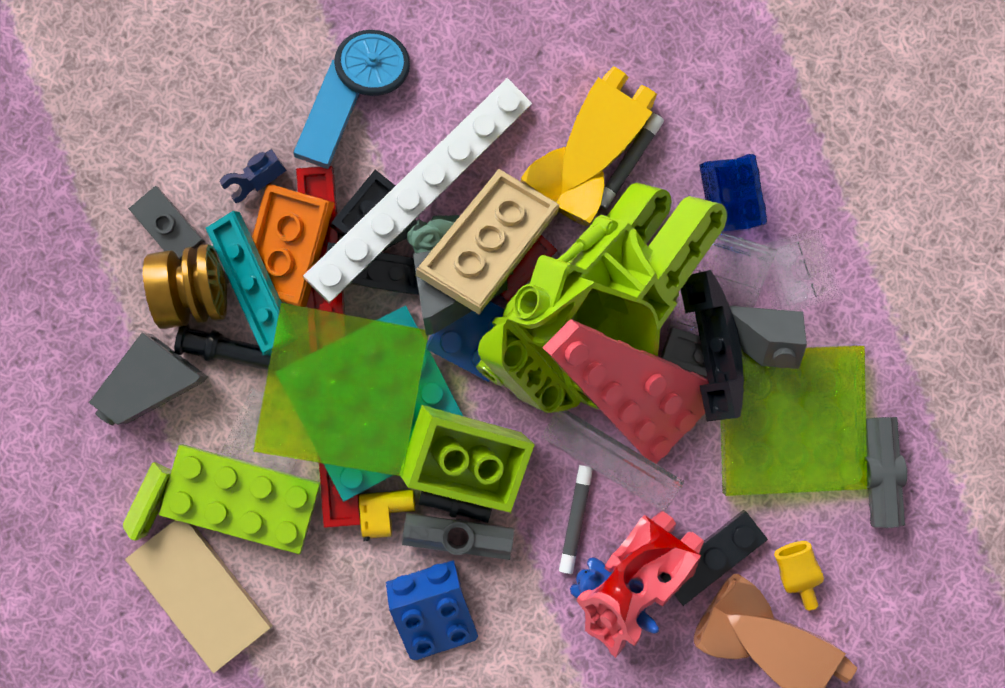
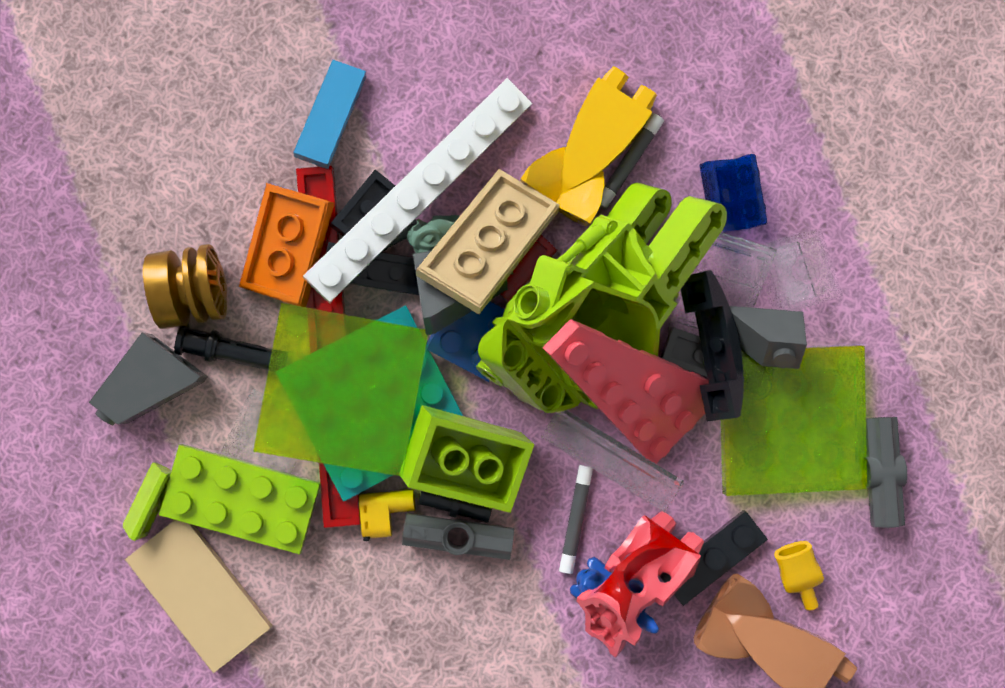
(165, 222): dark grey plate -> none
(247, 277): teal tile -> none
(259, 172): dark blue plate -> none
(372, 62): dark azure wheel -> none
(430, 610): blue bracket -> none

